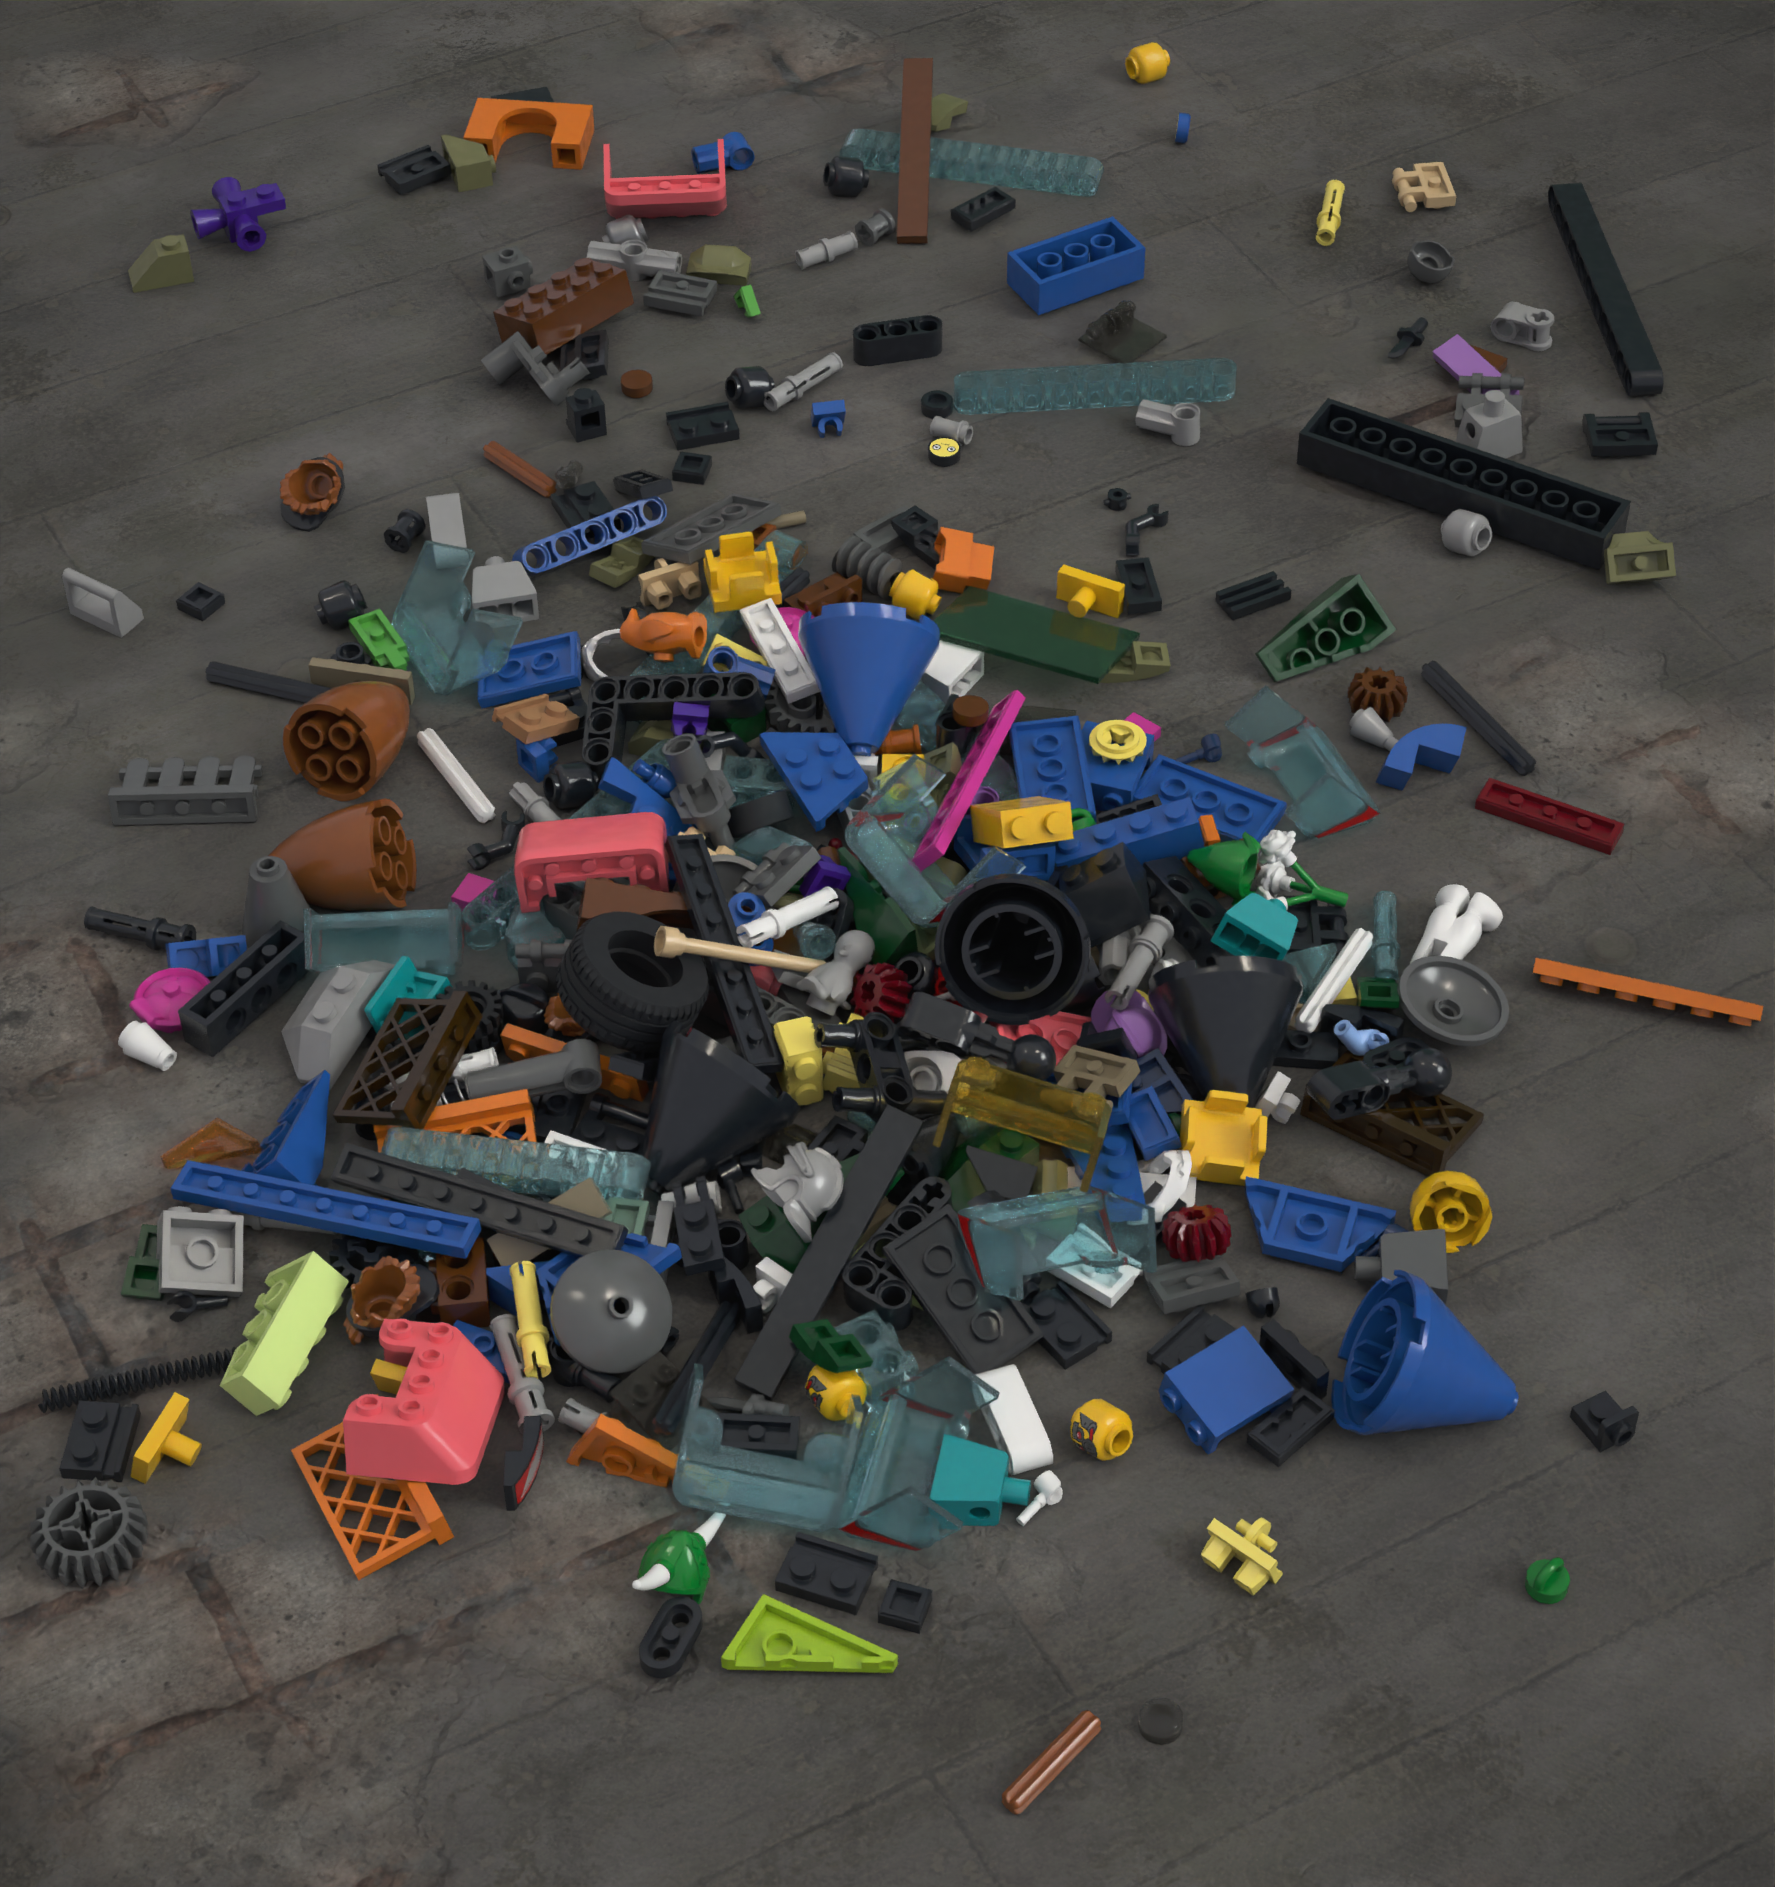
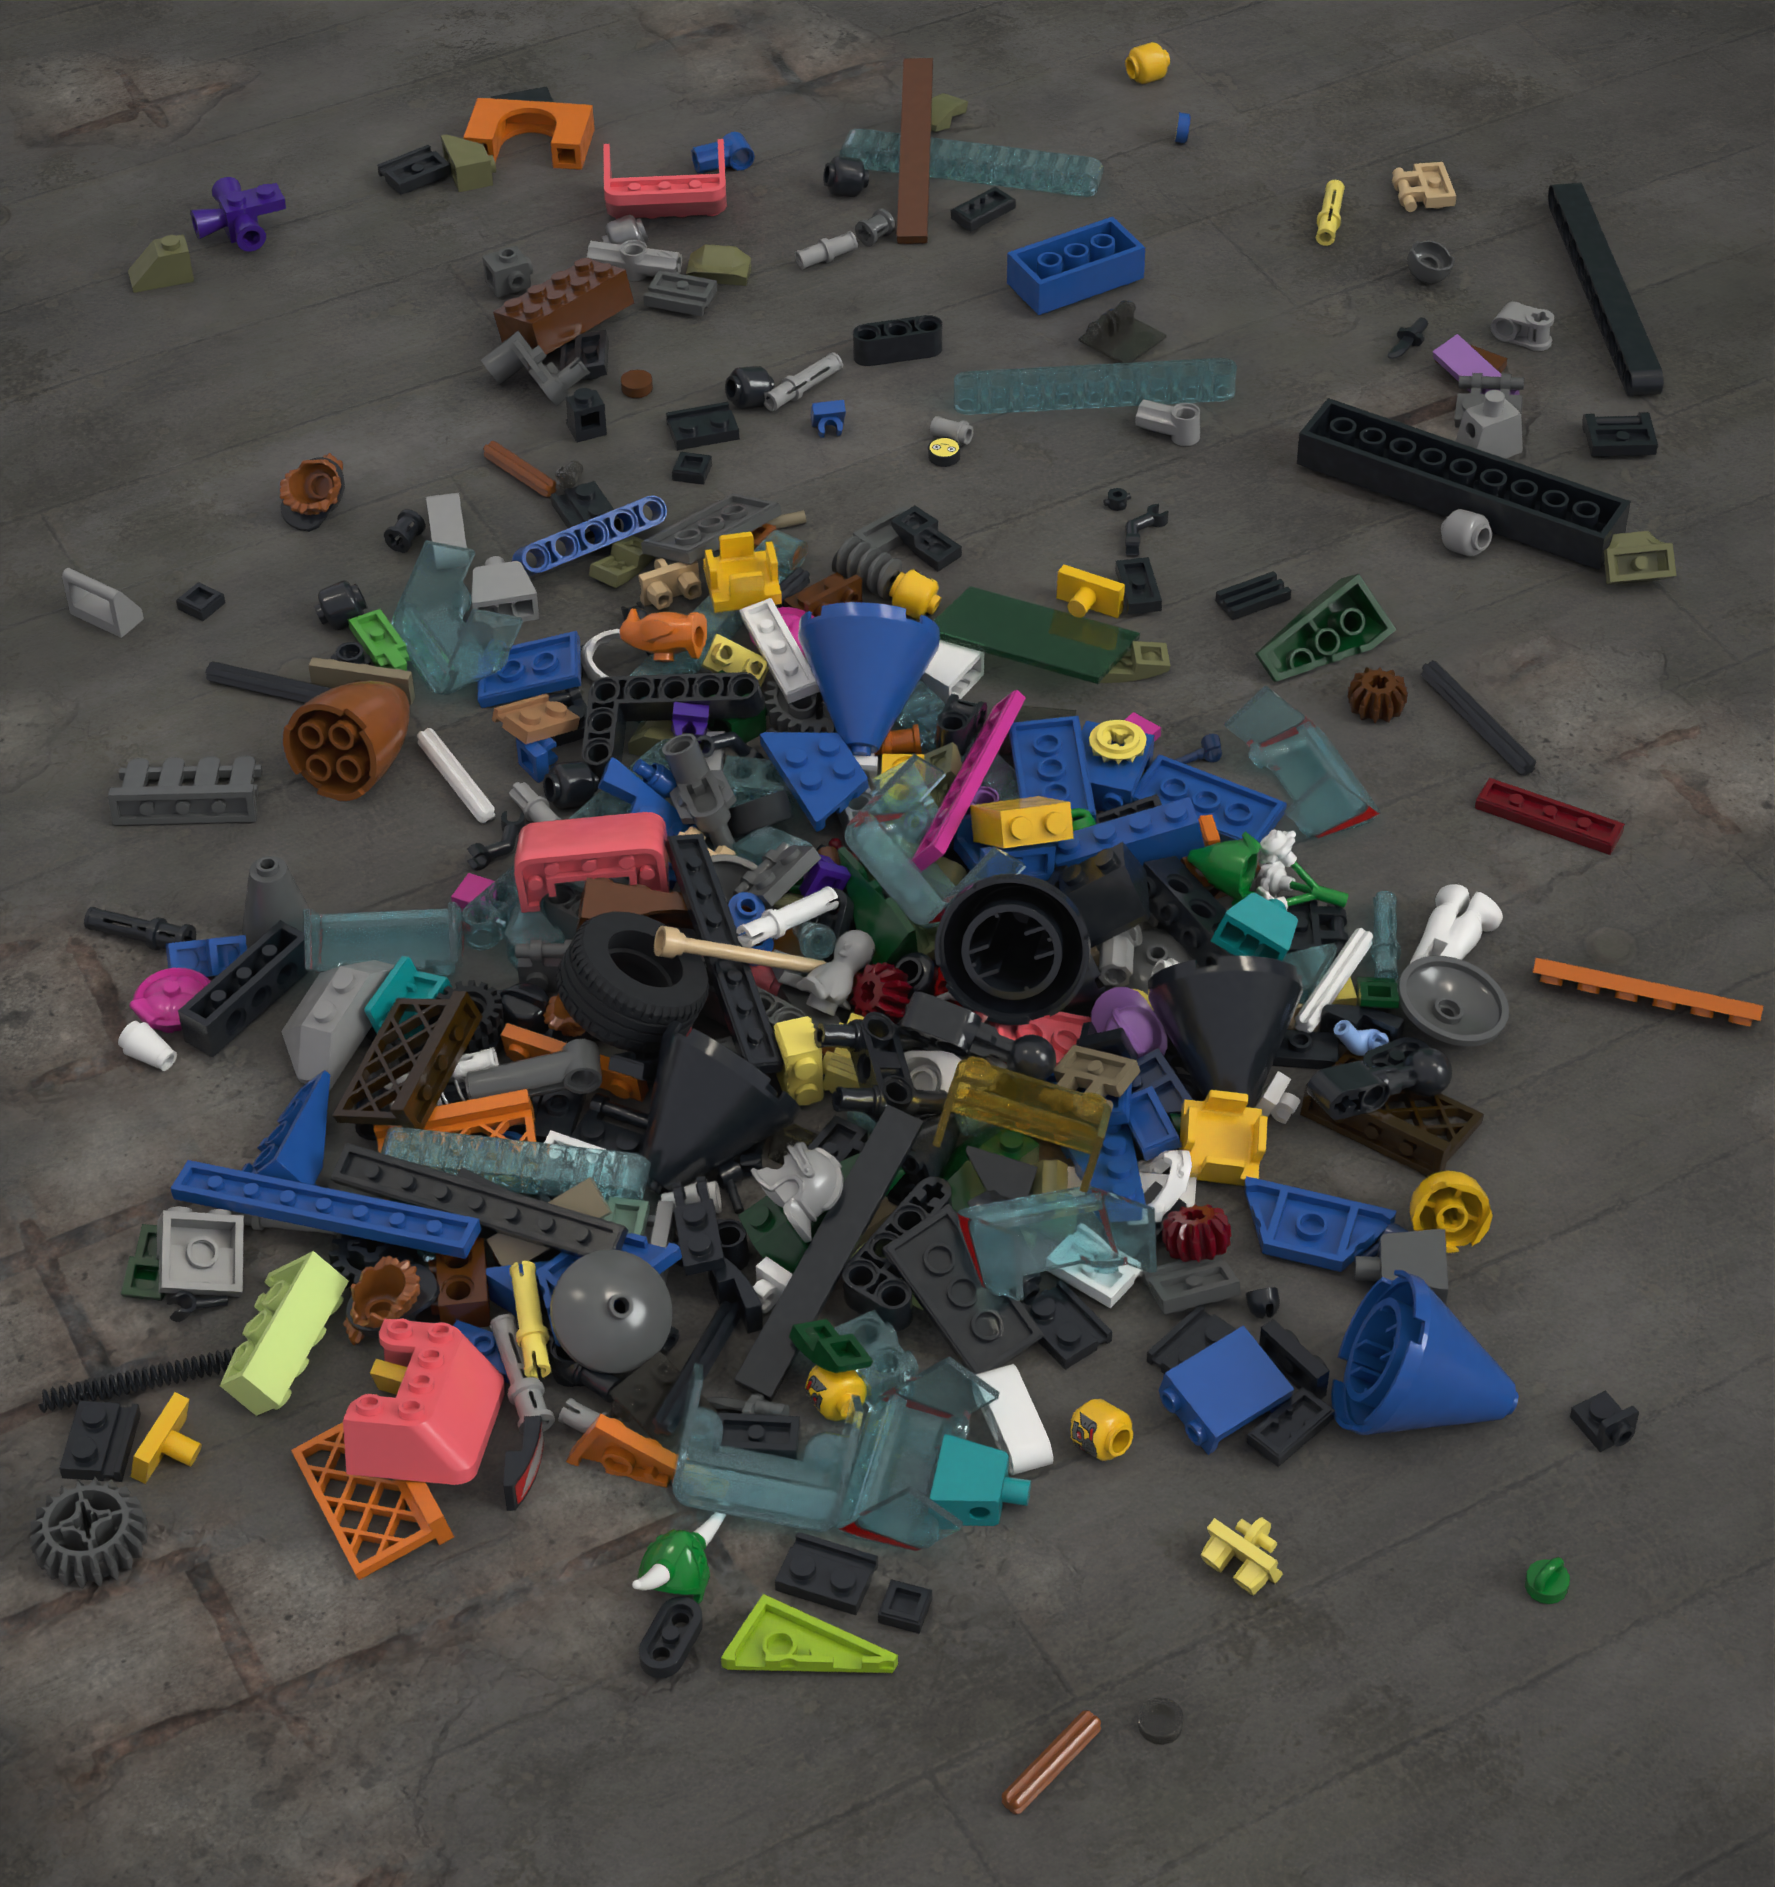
(211, 1143): clear orange tile -> none
(353, 858): dark orange cylinder -> none
(642, 484): black tile -> none
(738, 664): blue piece -> none
(745, 298): bright green tile -> none
(937, 404): black tile -> none
(962, 561): orange piece -> none
(970, 710): reddish brown tile -> none
(1049, 1493): white hand -> none
(1144, 951): light grey pin -> none
(1371, 728): light grey cone -> none
(1430, 745): blue brick -> none

